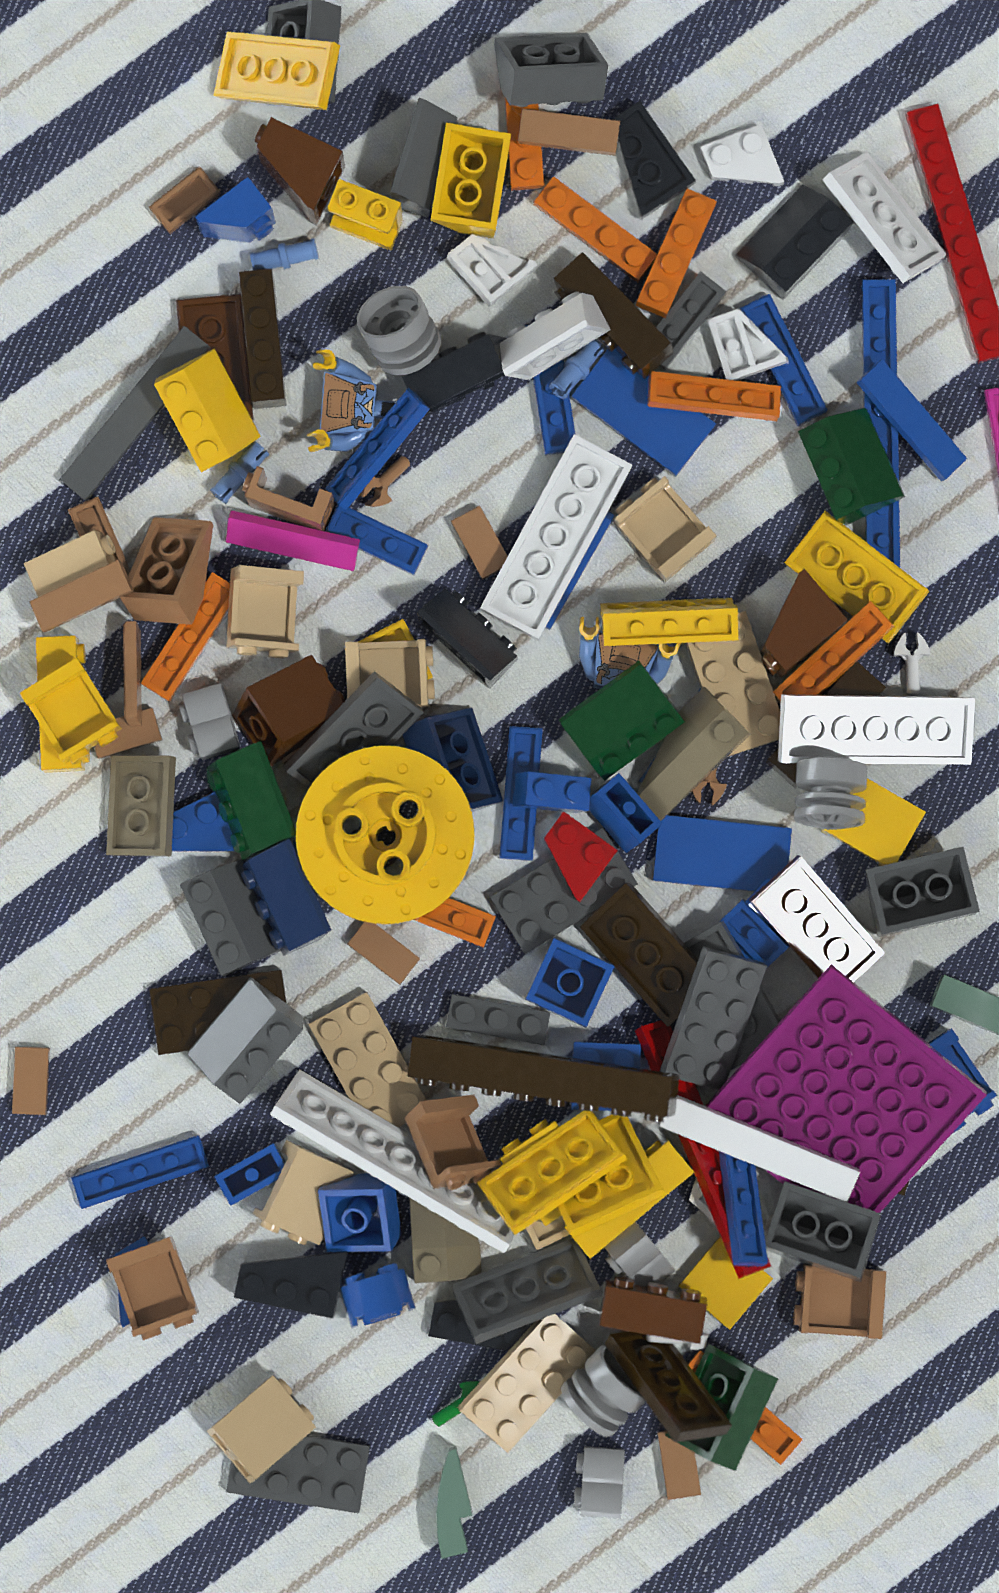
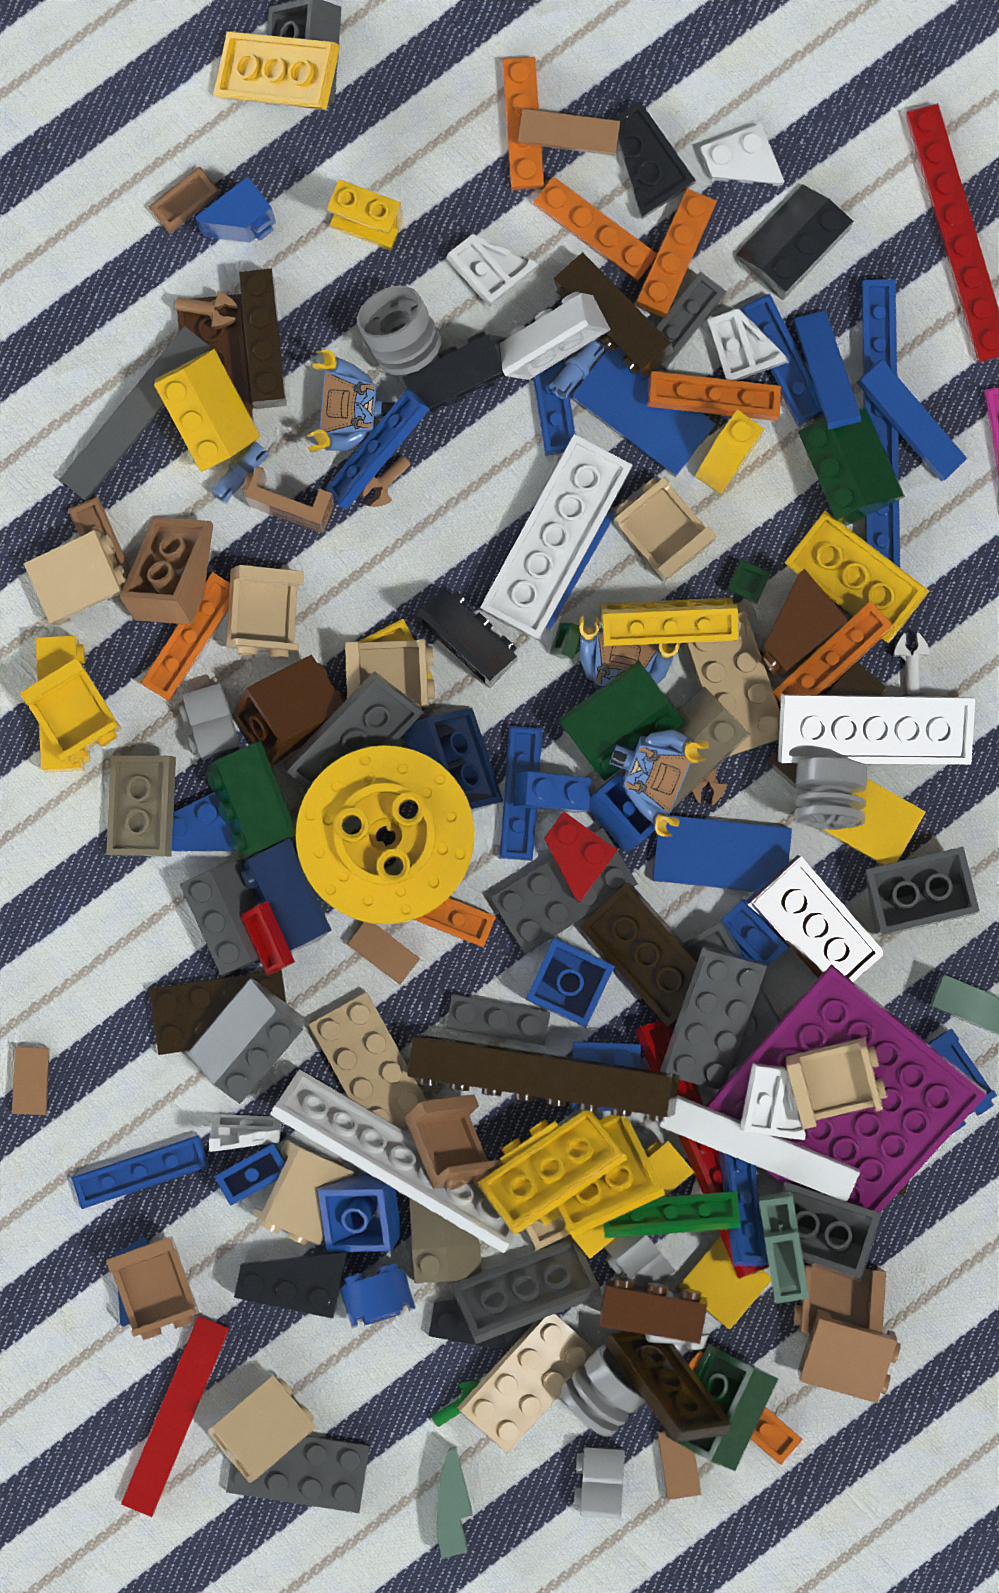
(81, 596): medium nougat tile -> none
(132, 673): medium nougat tile -> none
(132, 736): medium nougat tile -> none
(175, 1416): none -> red tile
(209, 308): none -> medium nougat bar
(243, 1131): none -> white wing
(267, 938): none -> red tile
(285, 255): medium blue pin -> none
(292, 540): dark pink tile -> none
(300, 165): reddish brown slope -> none
(379, 539): blue tile -> none
(420, 159): dark grey slope -> none
(470, 179): yellow slope -> none
(480, 542): medium nougat tile -> none
(550, 69): dark grey slope -> none
(566, 641): none -> dark green plate
(657, 773): none -> torso
(678, 1215): none -> green plate
(729, 452): none -> yellow slope
(748, 581): none -> dark green plate
(770, 1104): none -> white wing
(783, 1247): none -> sand green slope
(827, 370): none -> blue tile
(835, 1080): none -> tan panel
(848, 1358): none -> medium nougat panel
(884, 217): white plate -> none

